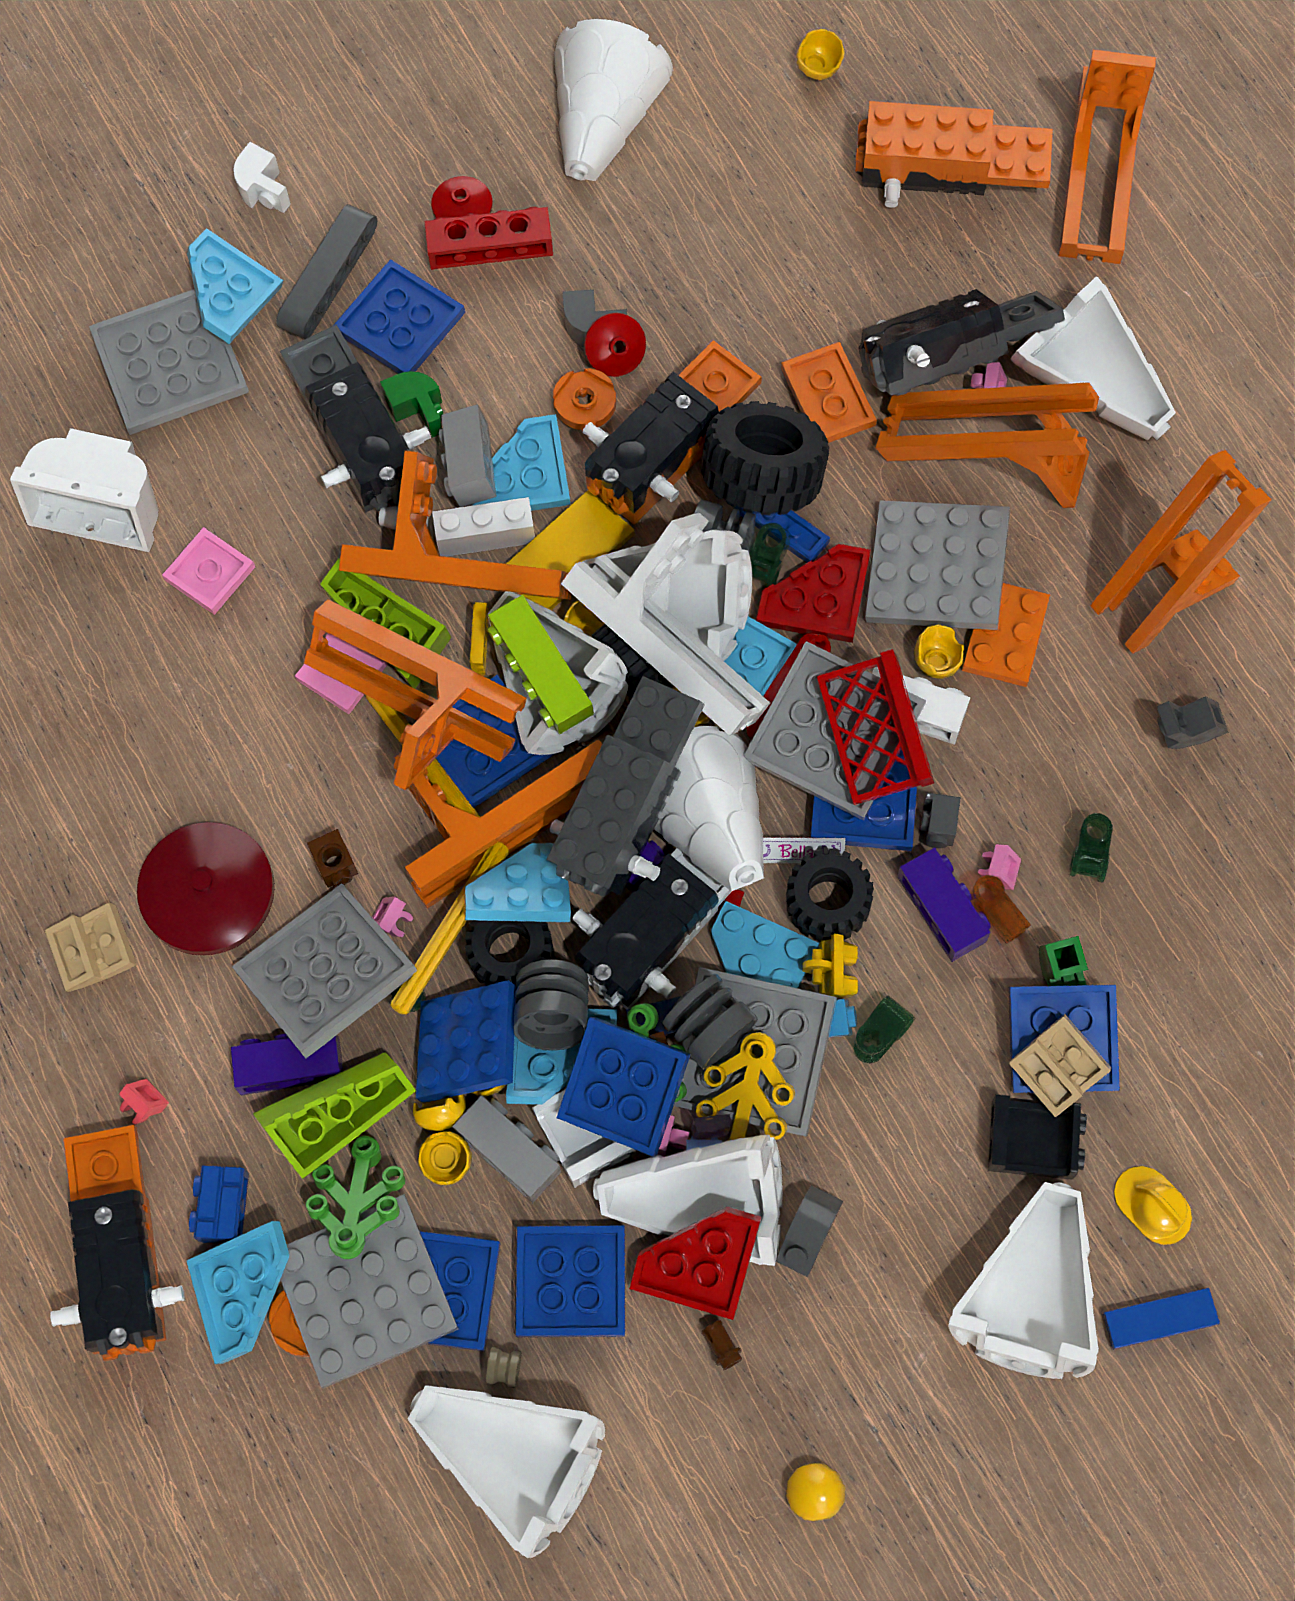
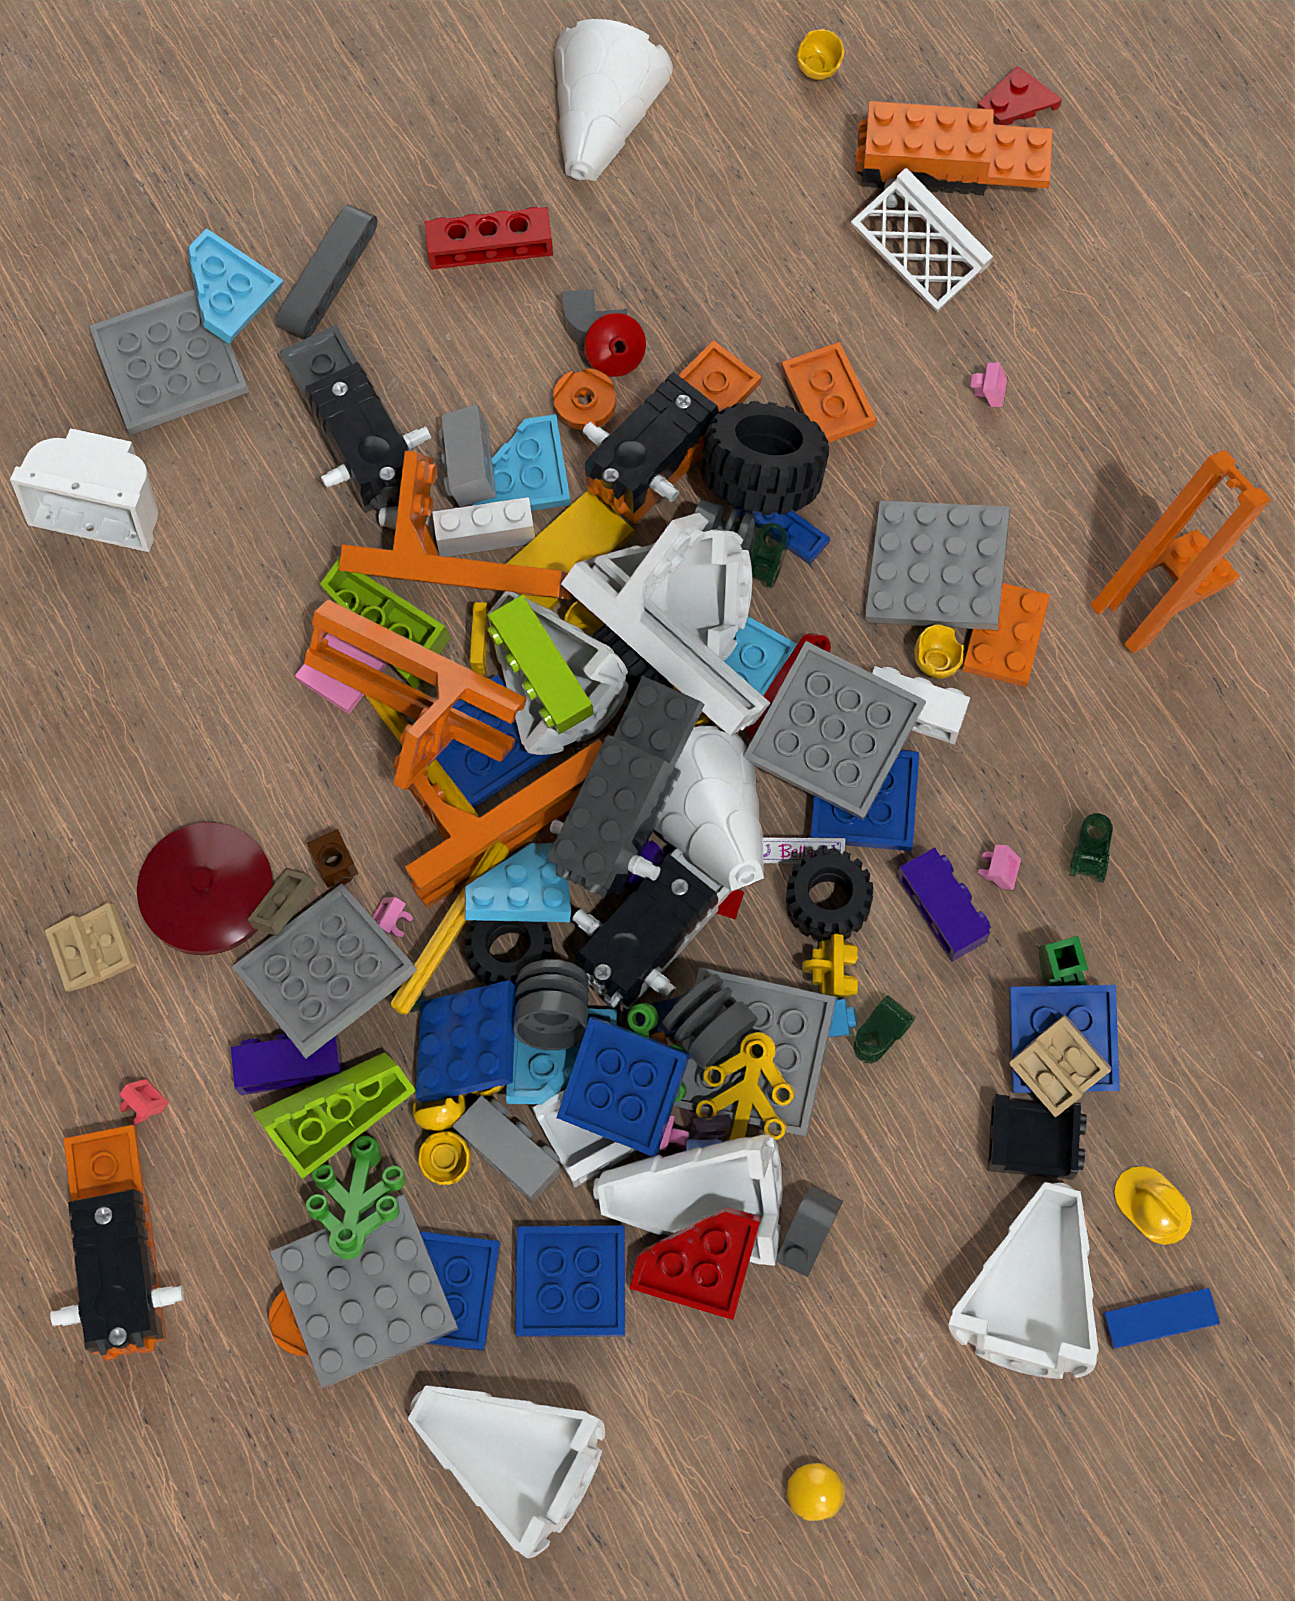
(208, 571): bright pink plate -> none
(220, 1204): blue brick -> none
(237, 1287): medium azure plate -> none
(255, 176): white brick -> none
(282, 902): none -> dark tan plate
(399, 318): blue plate -> none
(413, 394): green brick -> none
(476, 201): red dish -> none
(503, 1367): dark tan wheel -> none
(722, 1345): reddish brown pin -> none
(760, 947): medium azure plate -> none
(819, 596): red plate -> none
(903, 717): red fence -> none
(940, 819): dark grey brick -> none
(945, 228): none -> white fence
(949, 338): piece -> none
(1001, 911): clear orange piece -> none
(1018, 98): none -> red wing
(1051, 453): orange piece -> none
(1100, 350): white cone -> none
(1110, 82): orange piece -> none
(1192, 723): dark grey brick -> none

